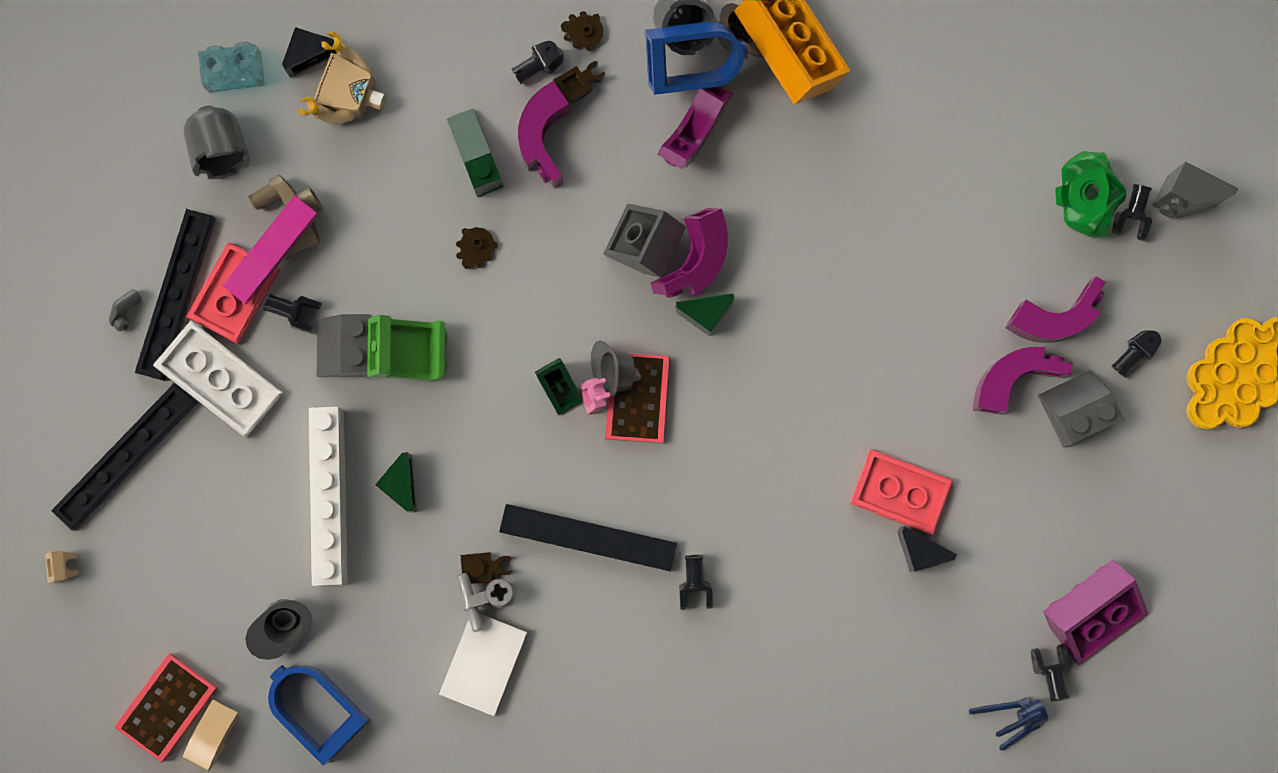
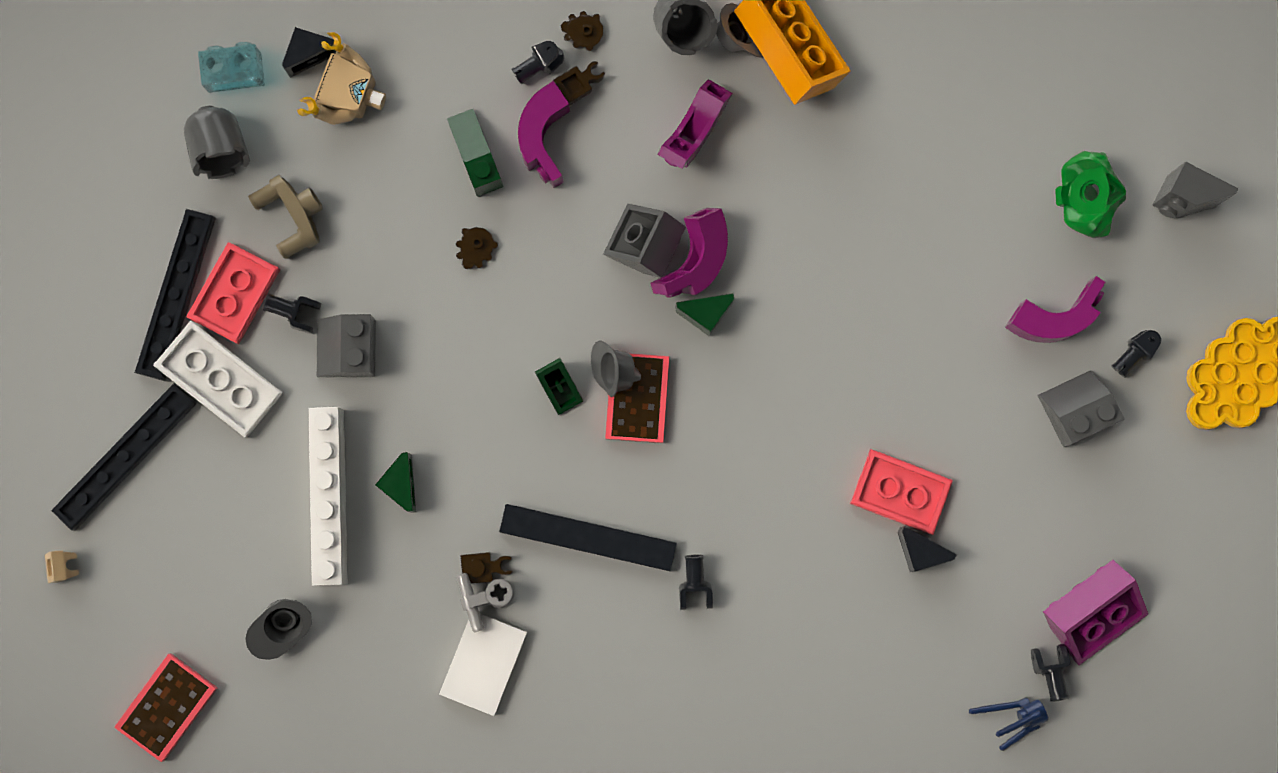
(120, 307): dark grey arm -> none
(210, 735): tan slope -> none
(270, 249): dark pink tile -> none
(340, 737): blue window -> none
(406, 349): bright green panel -> none
(594, 394): bright pink plate -> none
(656, 57): blue window -> none
(995, 385): magenta arch -> none
(1135, 211): black piece -> none

